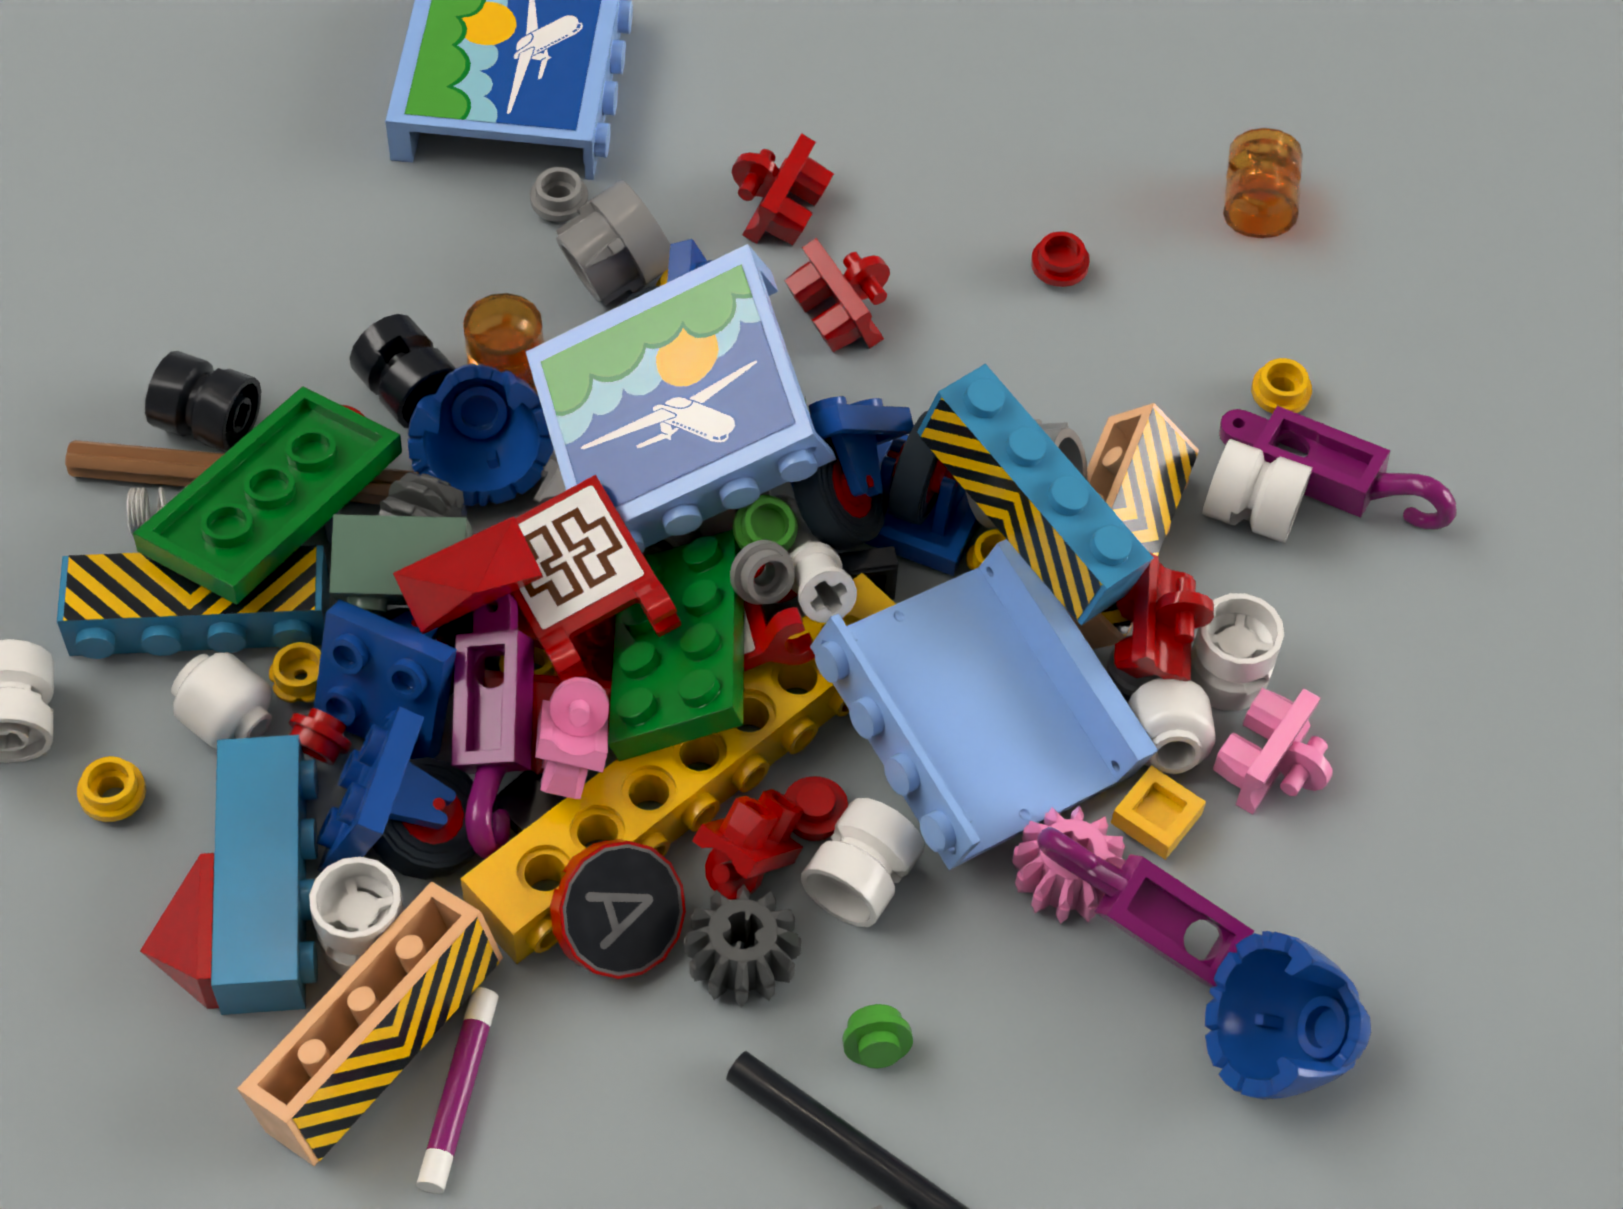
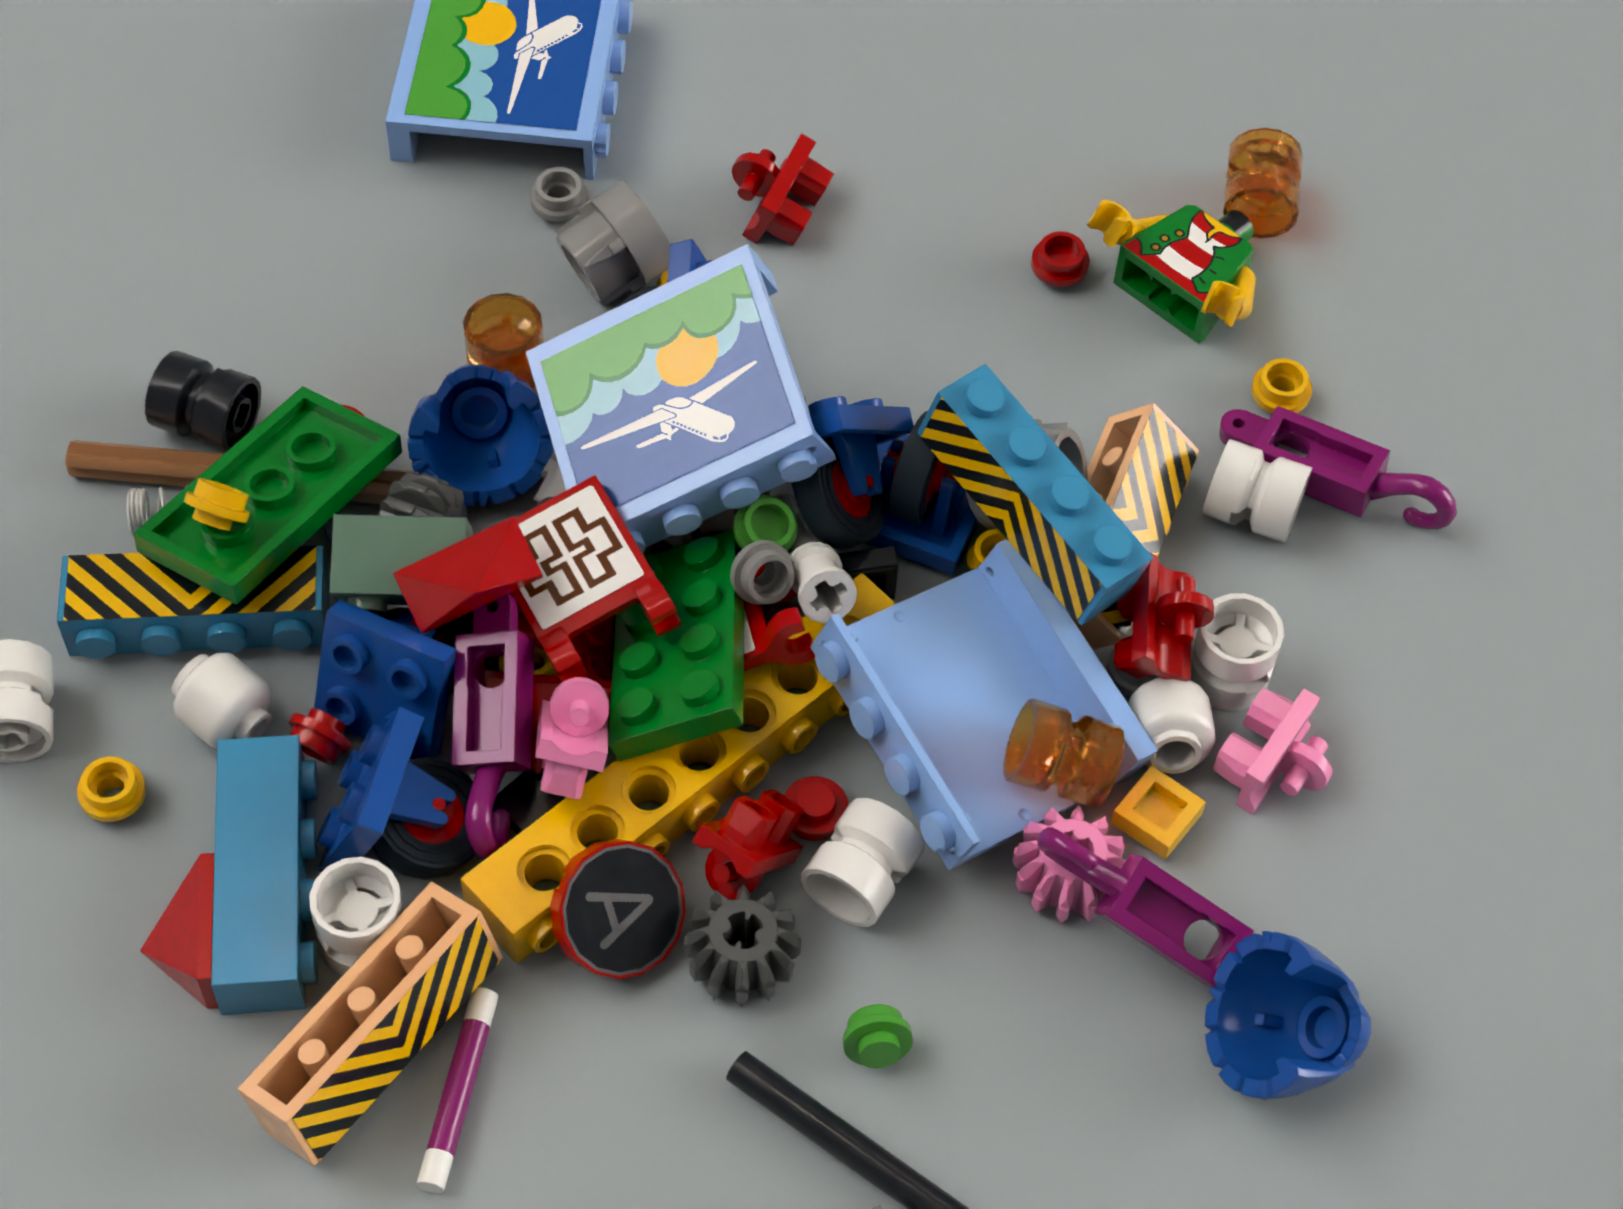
(217, 504): none -> yellow plate
(291, 661): yellow plate -> none
(399, 364): black wheel -> none
(849, 316): red hips -> none
(1054, 750): none -> clear orange wheel
(1183, 264): none -> torso

